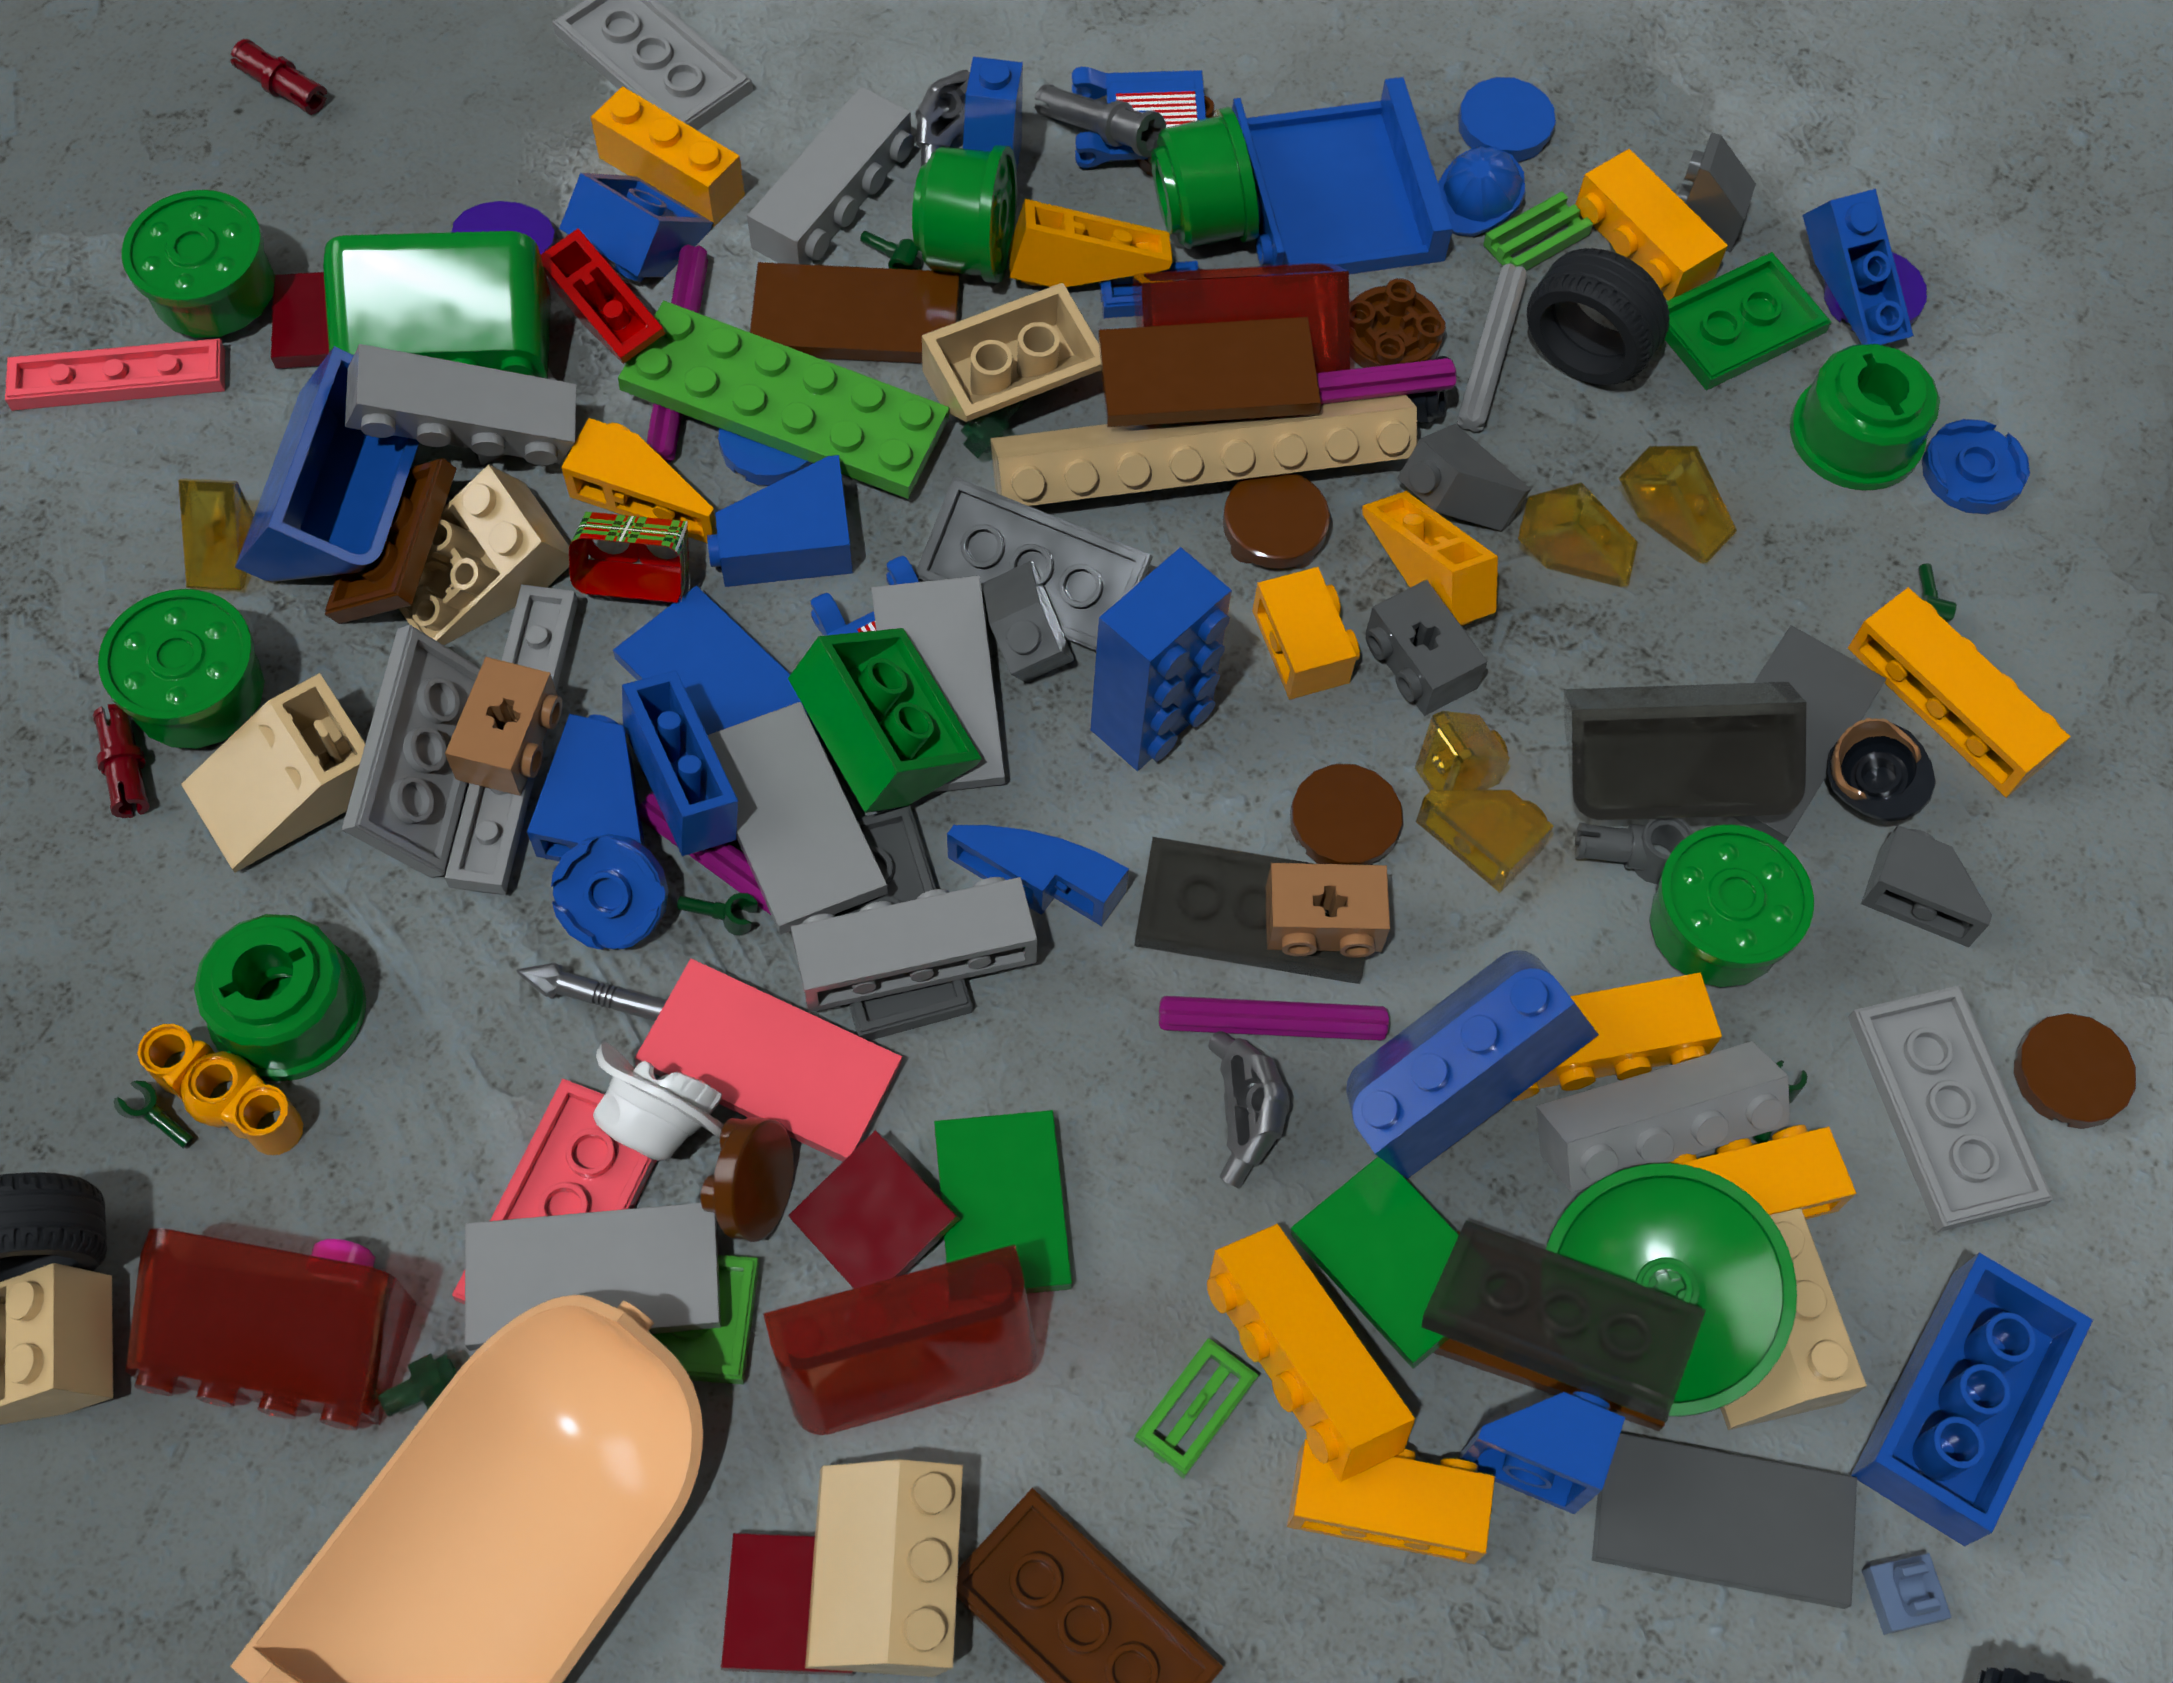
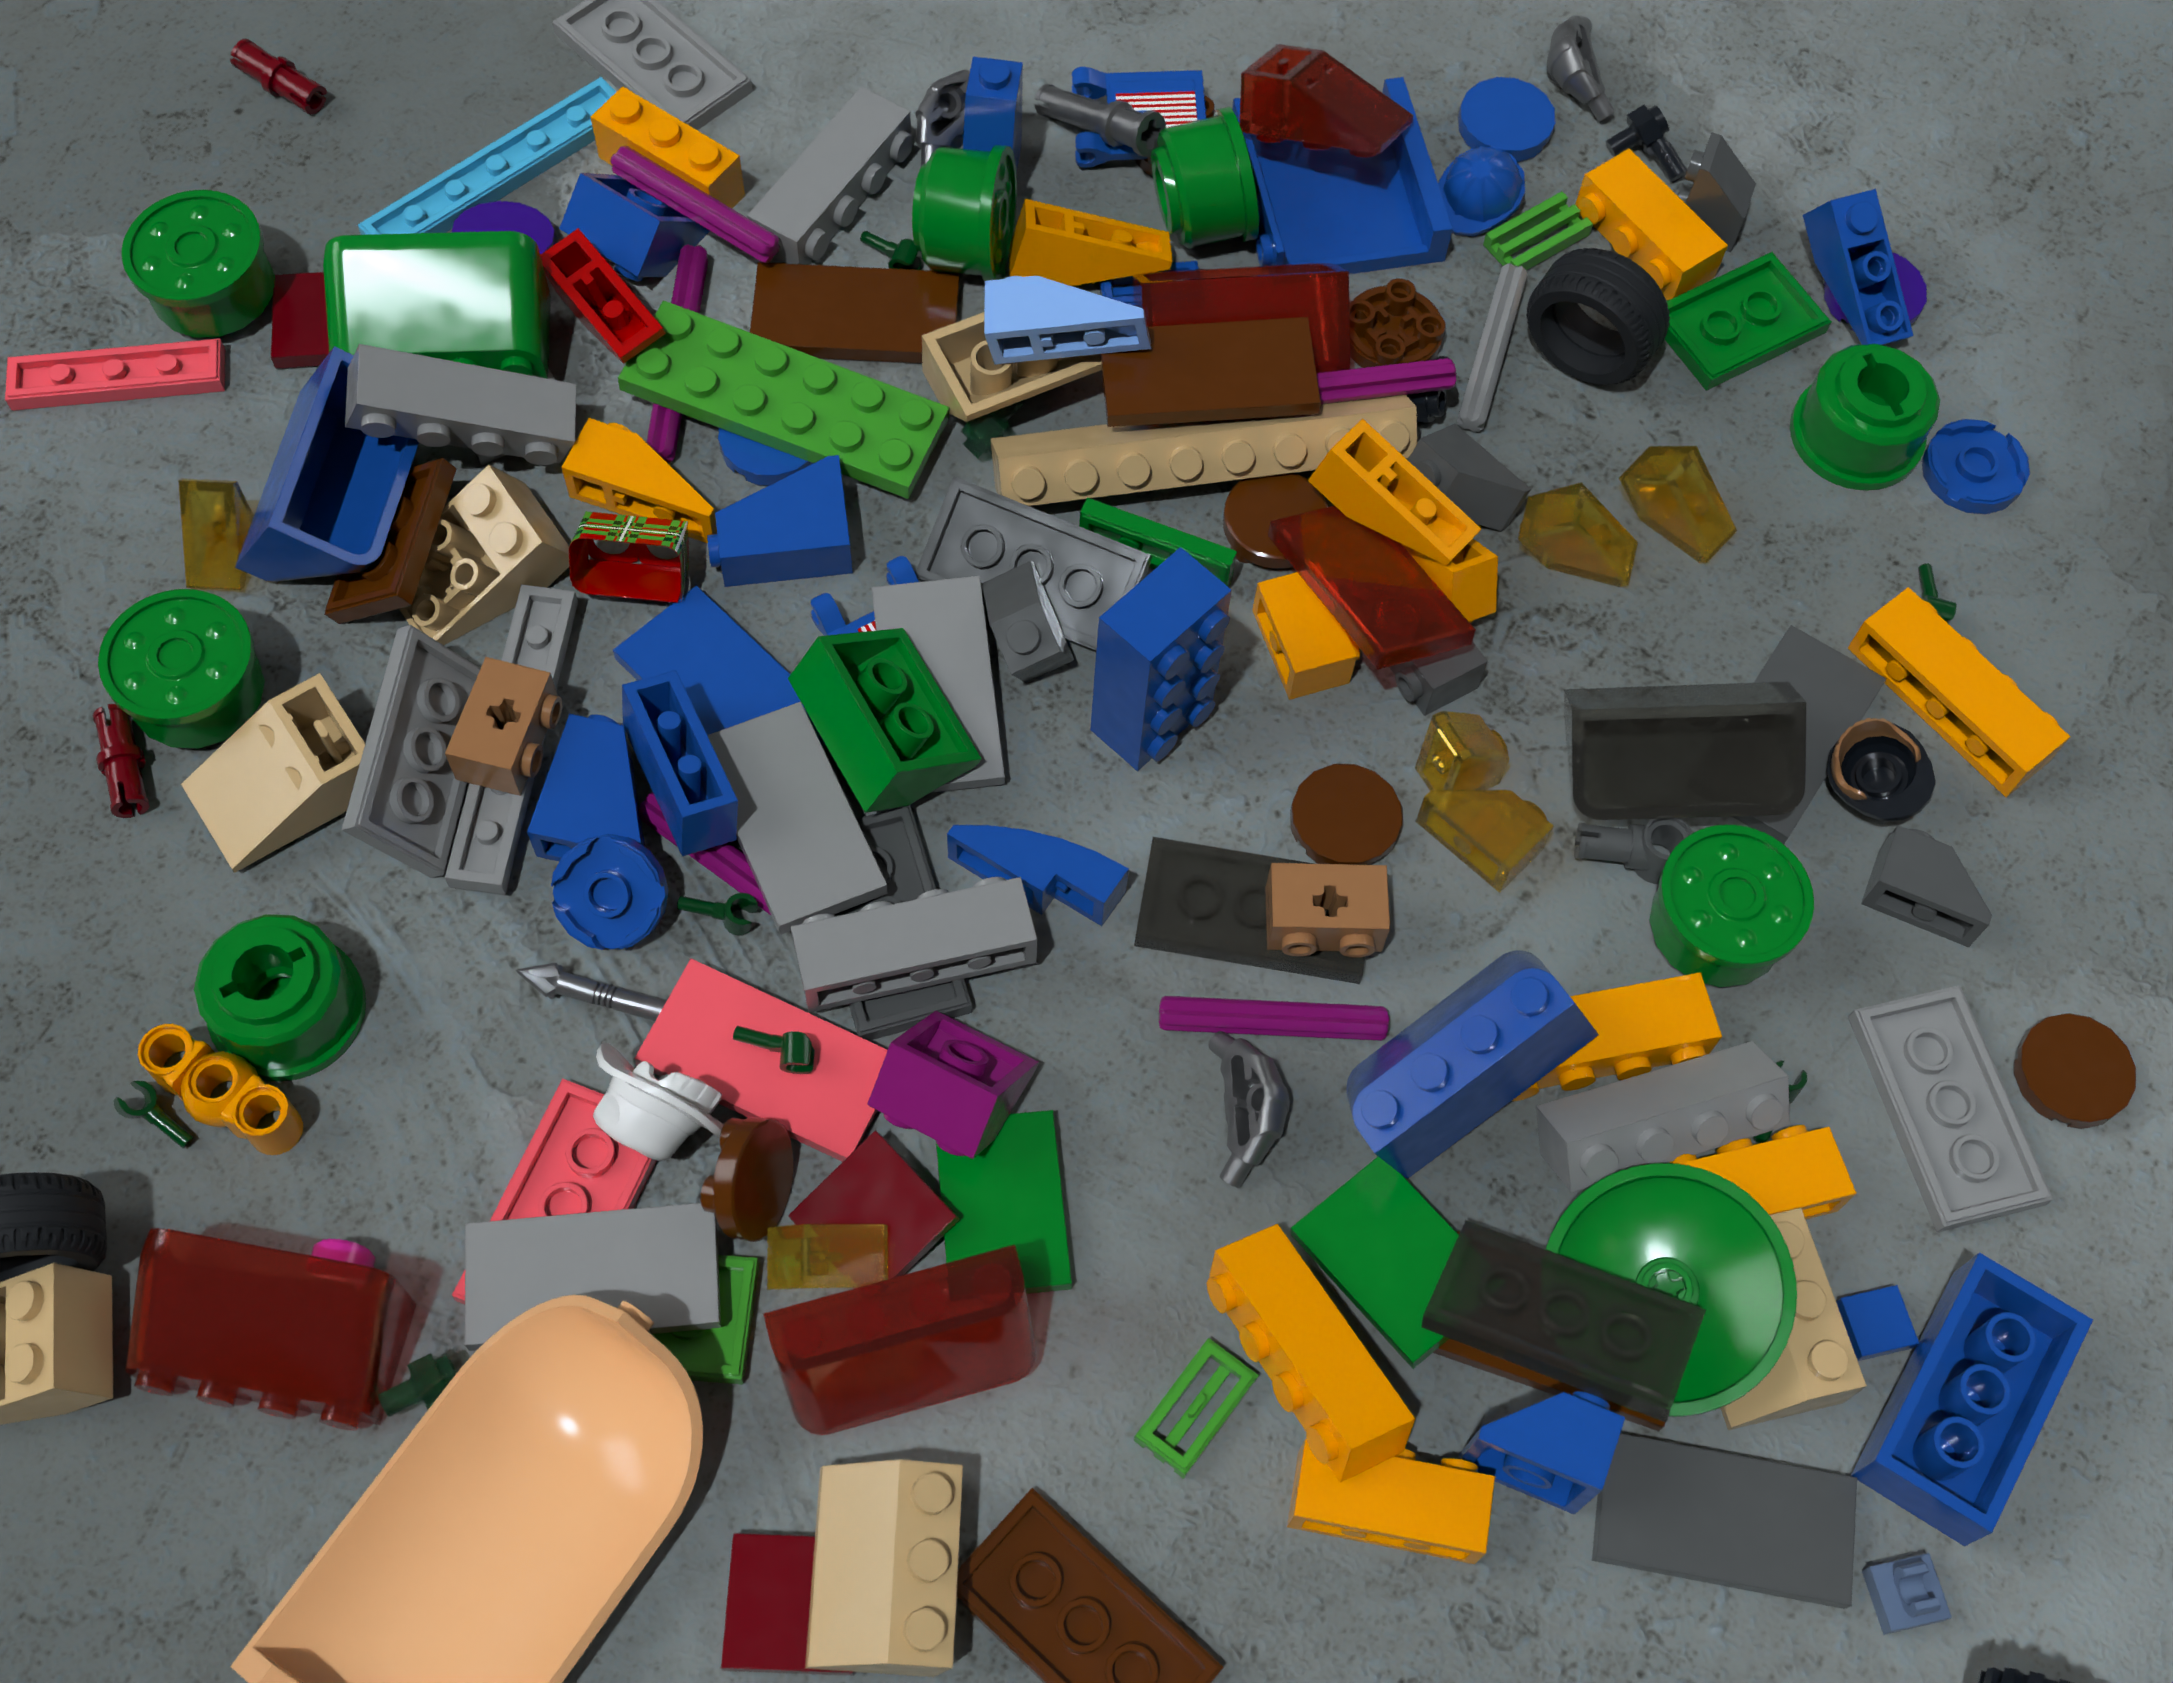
(496, 168): none -> medium azure tile
(695, 204): none -> magenta axle
(795, 1048): none -> dark green hand
(826, 1256): none -> clear yellow slope
(950, 1084): none -> magenta slope
(1051, 320): none -> light blue slope
(1156, 538): none -> green tile
(1318, 102): none -> clear red slope
(1371, 587): none -> clear red tile
(1391, 496): none -> light orange slope
(1575, 66): none -> flat silver piece
(1647, 131): none -> black piece
(1877, 1323): none -> blue tile

